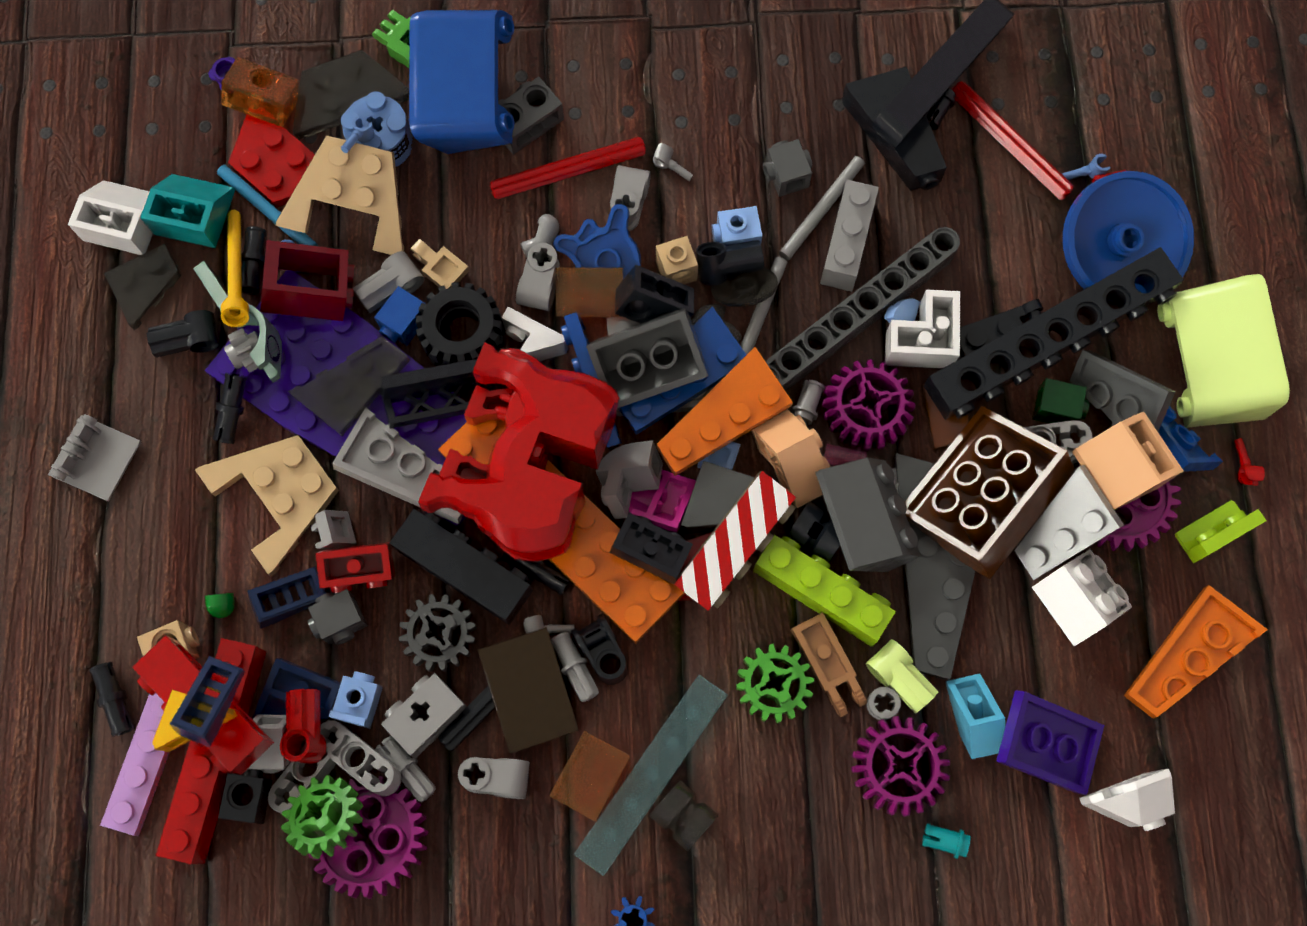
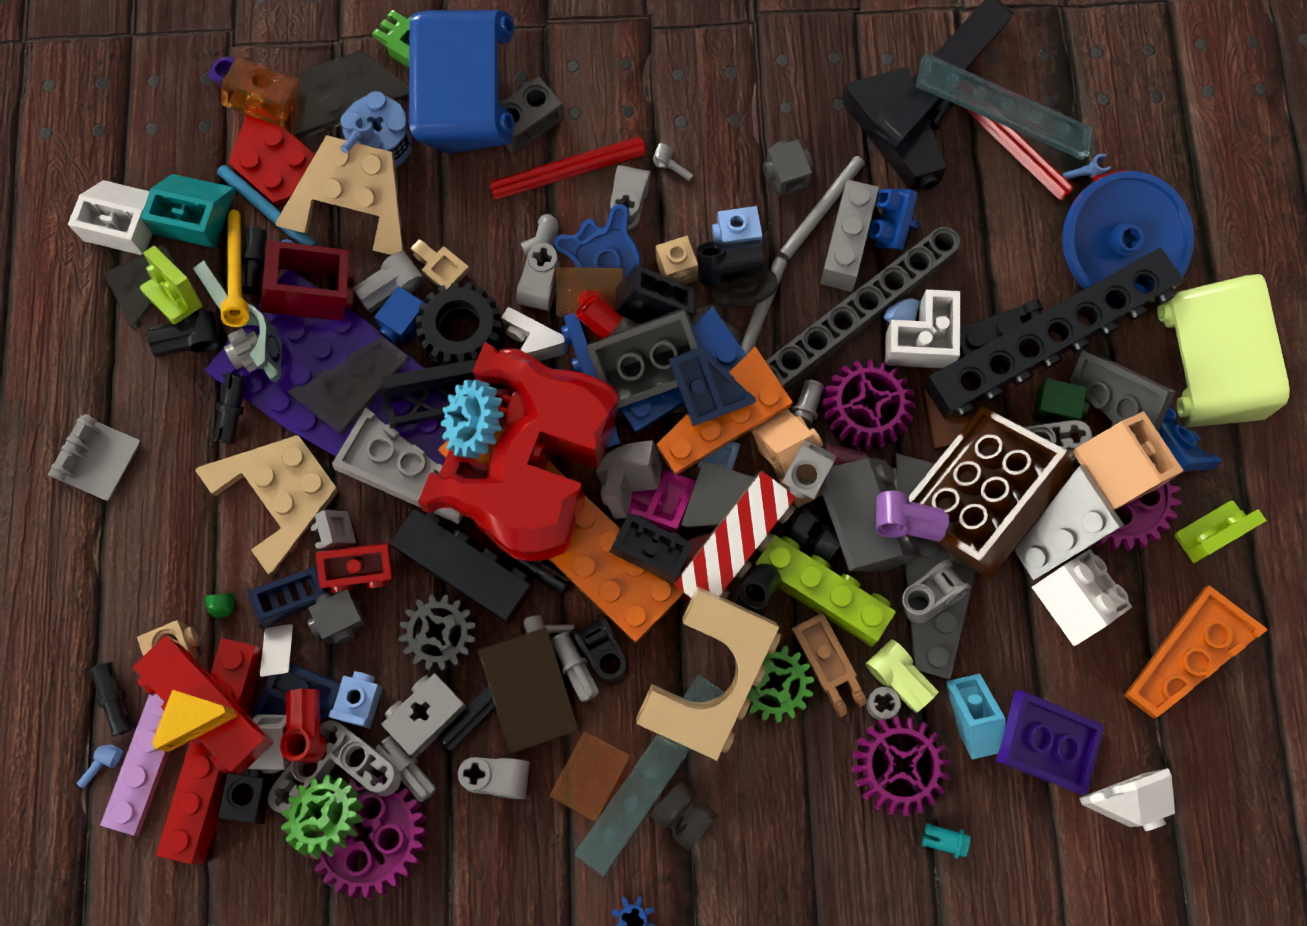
(103, 755): none -> medium blue hand
(168, 287): none -> lime bracket
(213, 720): dark blue slope -> none
(276, 650): none -> white sticker
(472, 419): none -> medium azure gear
(597, 313): none -> red piece
(706, 386): none -> dark blue wing
(709, 724): none -> tan arch
(759, 588): none -> black piece
(819, 459): none -> light grey brick
(896, 218): none -> blue hips
(899, 517): none -> medium lavender piece
(939, 587): none -> light grey piece
(1004, 106): none -> clear light blue tile
(1248, 473): red hand -> none

